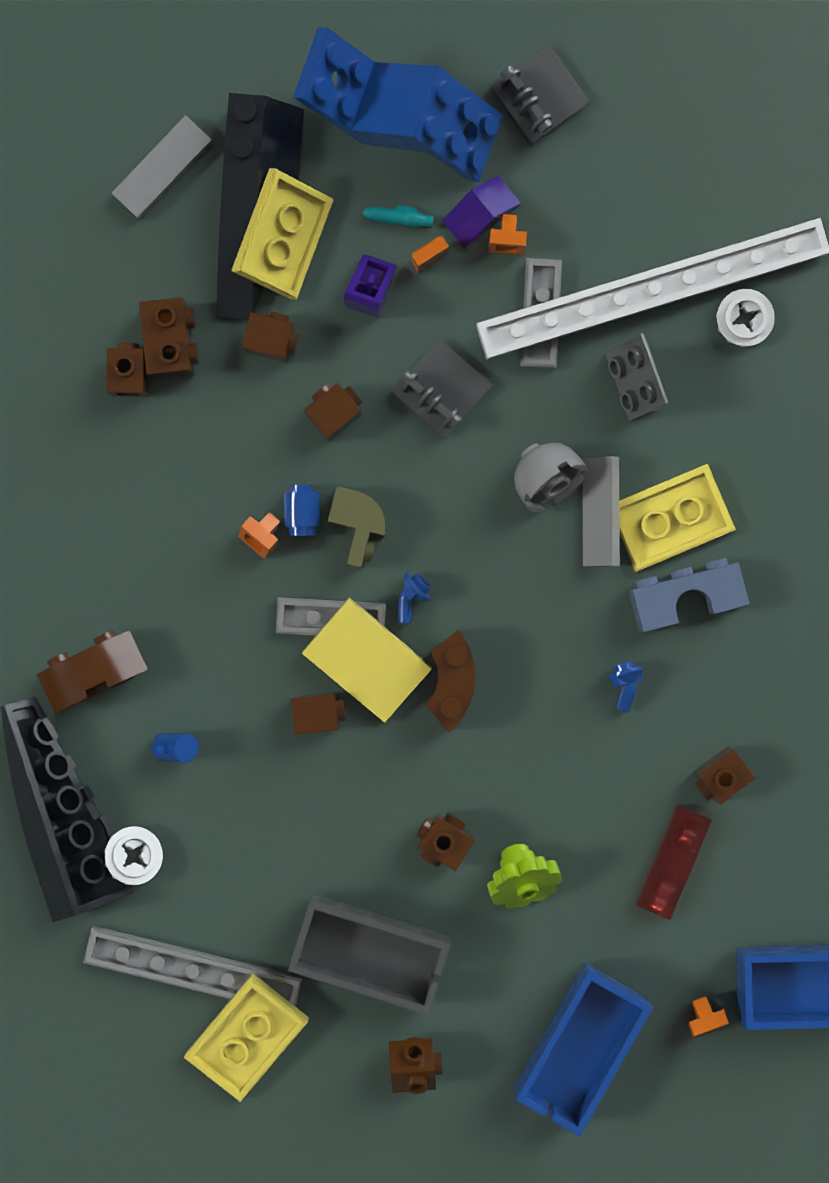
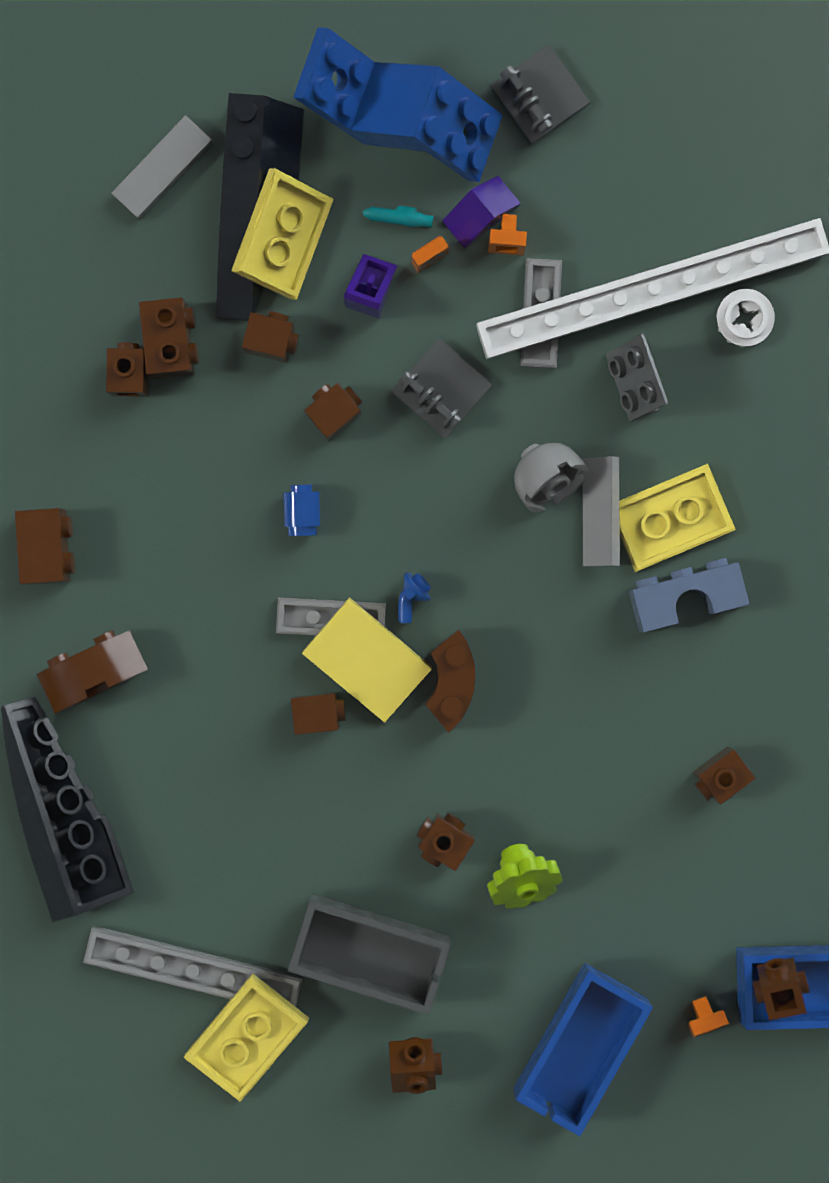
(44, 546): none -> reddish brown brick
(150, 855): white gear -> none
(175, 747): blue piece -> none
(259, 535): orange tile -> none
(362, 514): olive brick -> none
(626, 676): blue plate -> none
(673, 862): clear red plate -> none
(781, 988): none -> reddish brown brick

